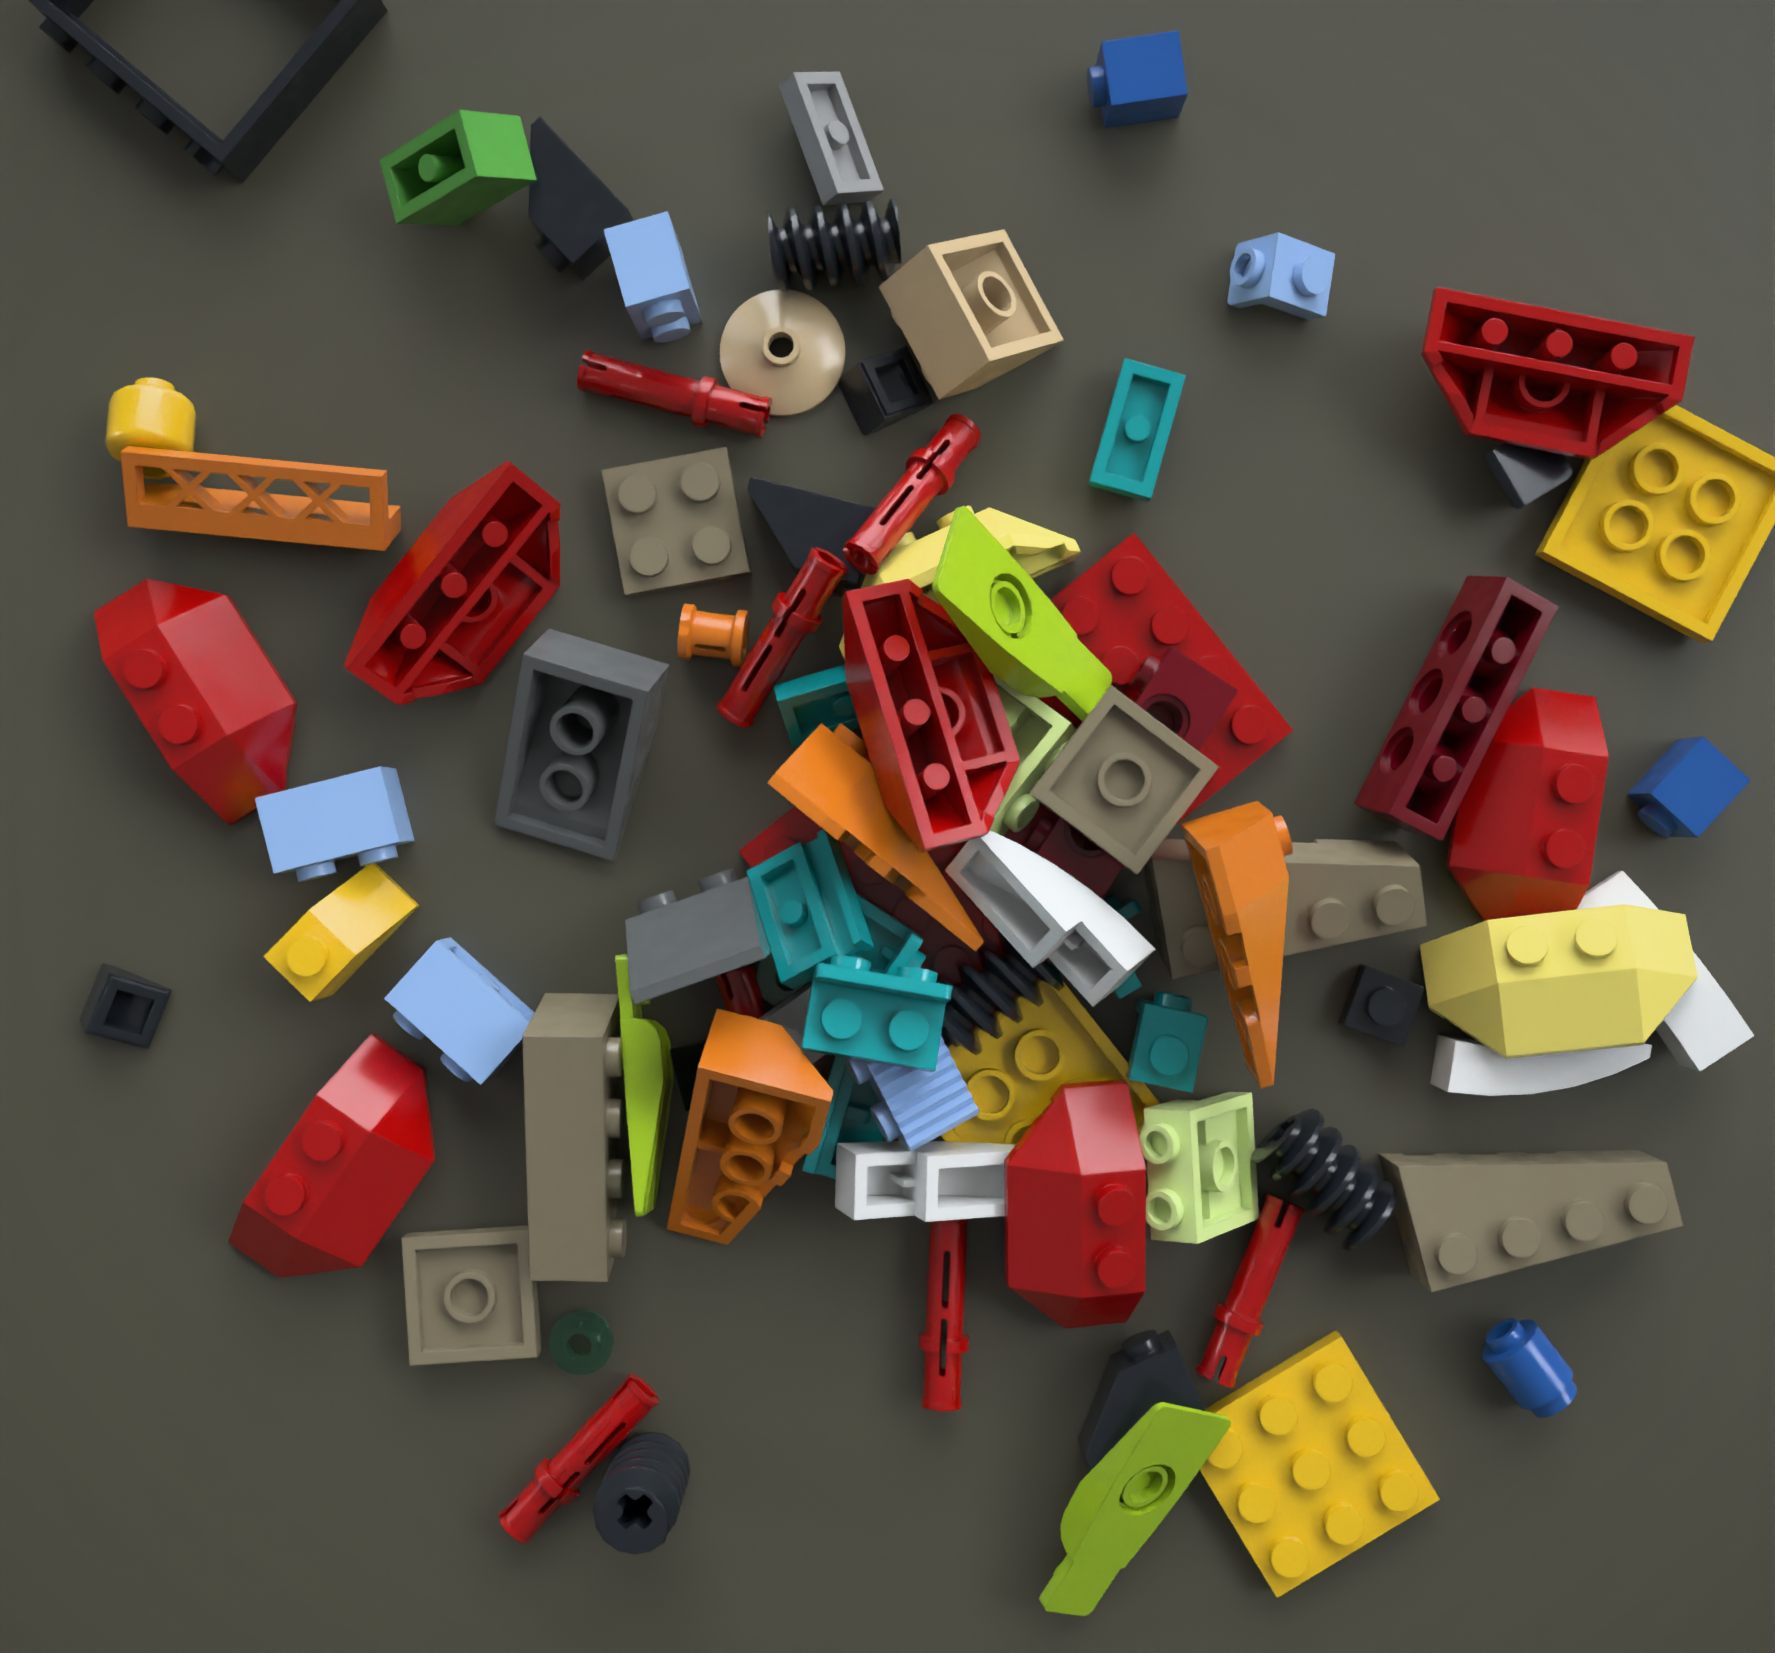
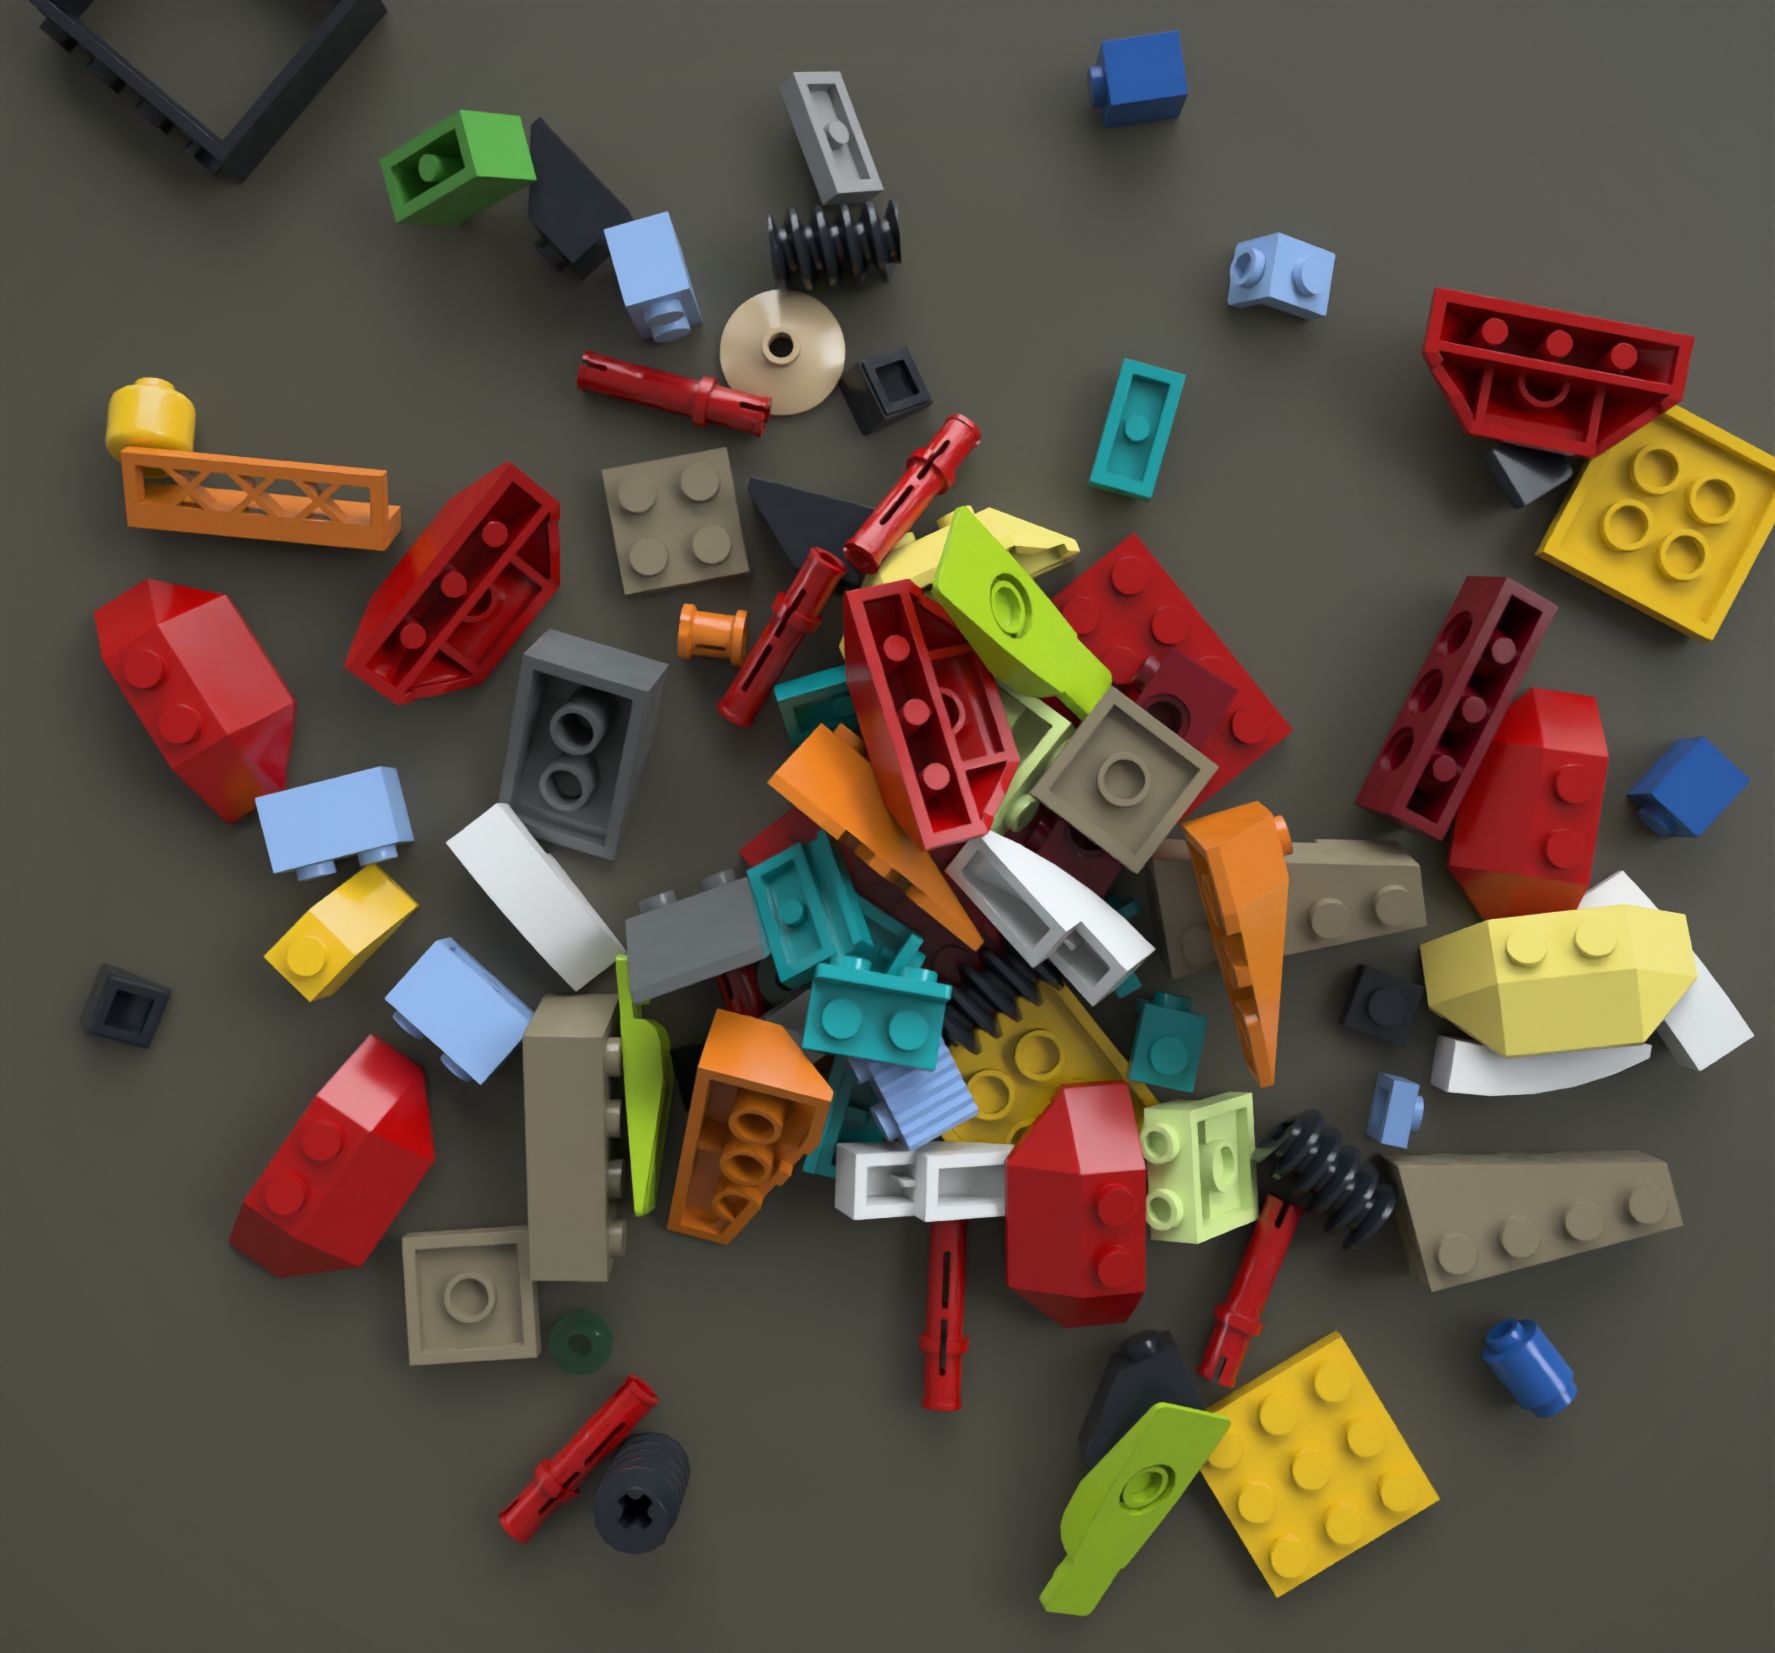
(536, 895): none -> white slope
(969, 311): tan slope -> none
(1394, 1110): none -> medium blue plate

